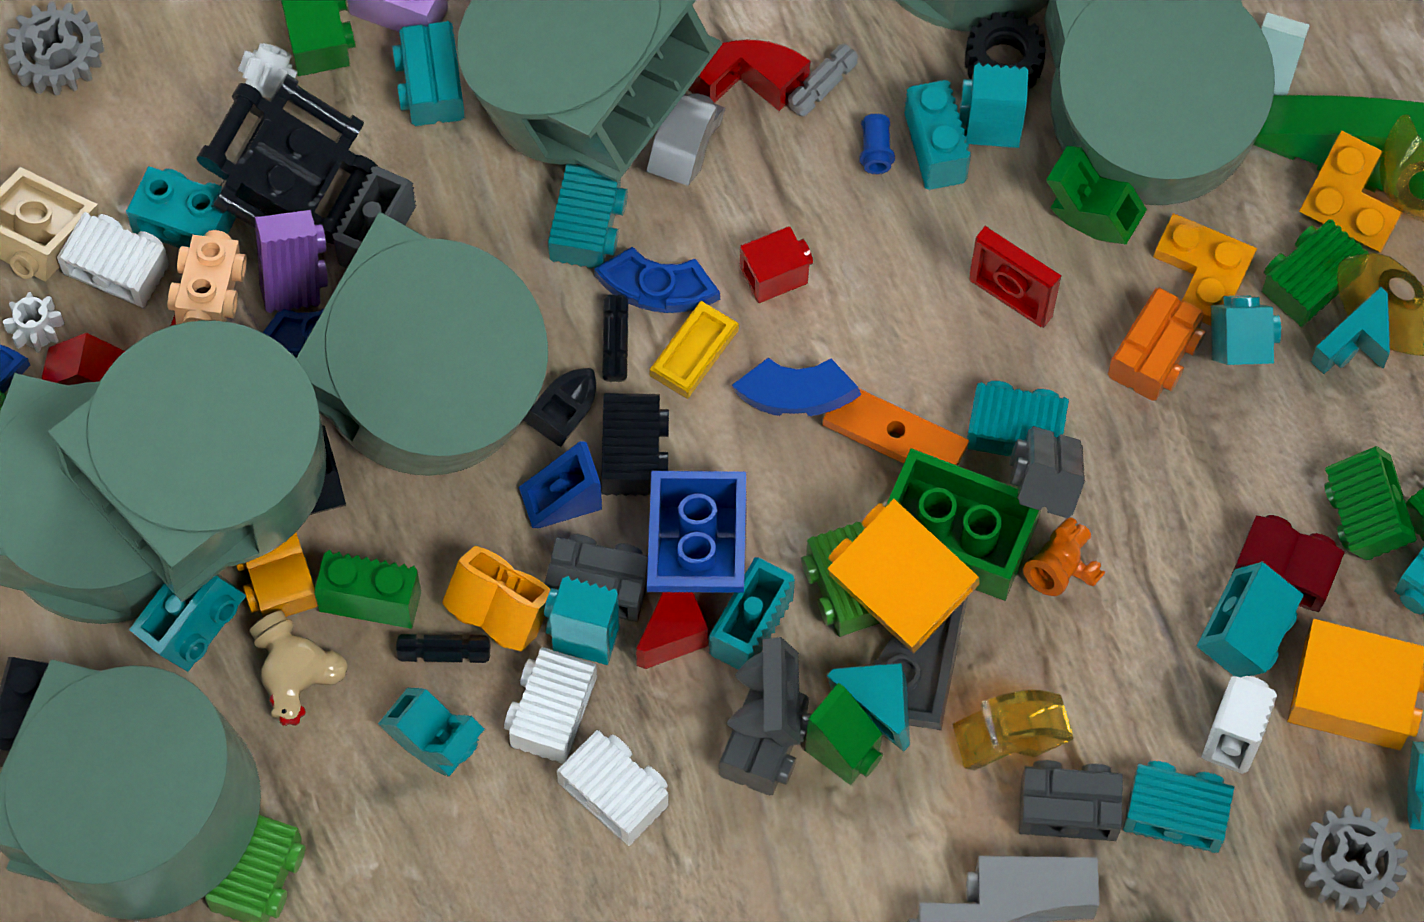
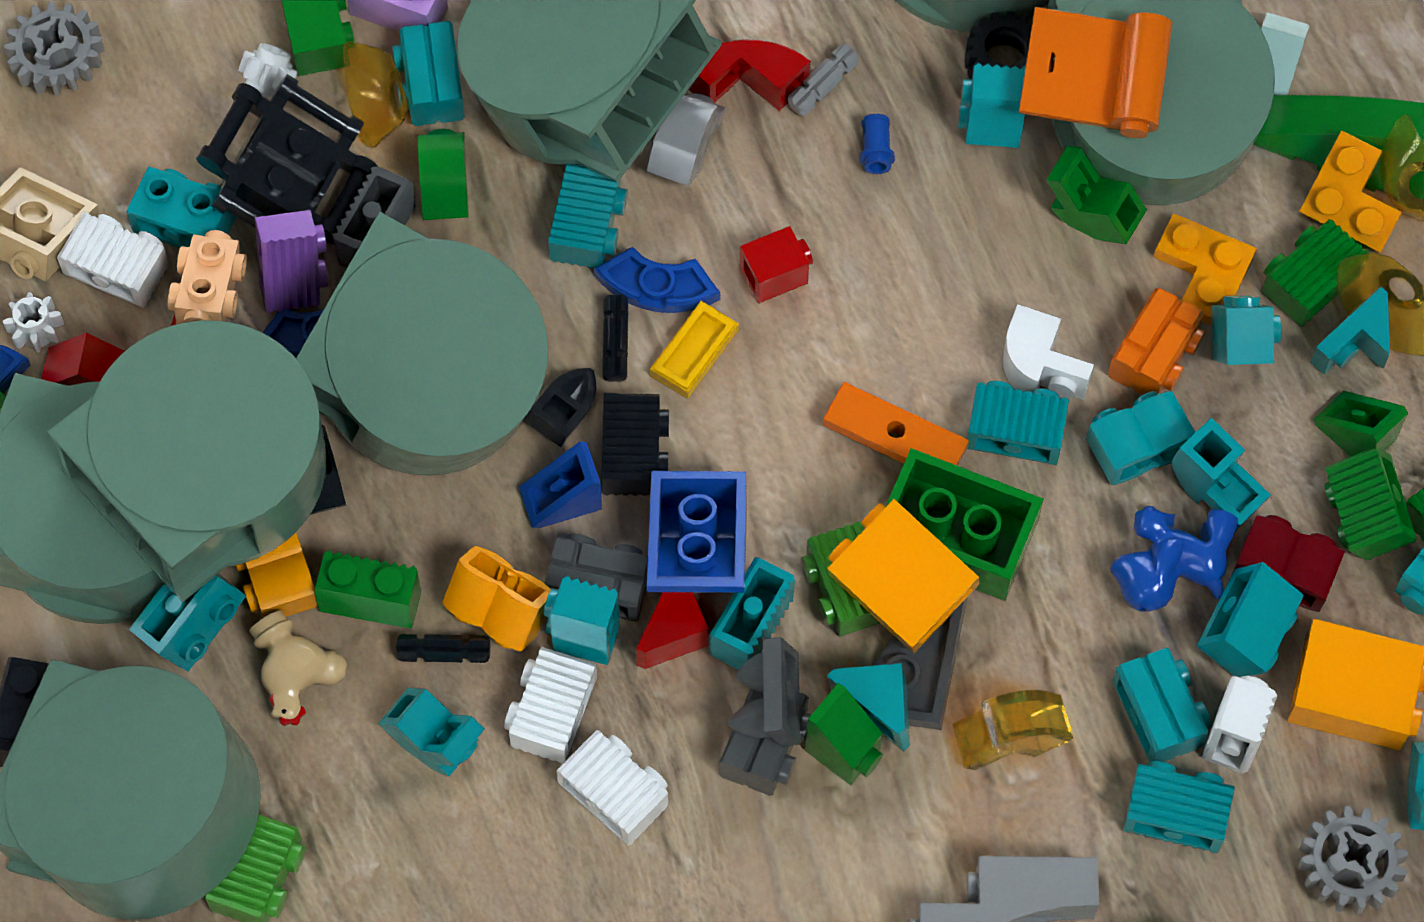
(370, 91): none -> clear yellow piece
(443, 175): none -> green brick
(796, 391): blue tile -> none
(937, 134): teal brick -> none
(1014, 277): red tile -> none
(1031, 358): none -> white brick
(1048, 471): dark grey brick -> none
(1061, 559): orange piece -> none
(1071, 801): dark grey brick -> none
(1101, 72): none -> orange door
(1138, 437): none -> teal brick
(1151, 576): none -> blue animal
(1161, 706): none -> teal brick
(1210, 473): none -> teal brick
(1361, 422): none -> green slope

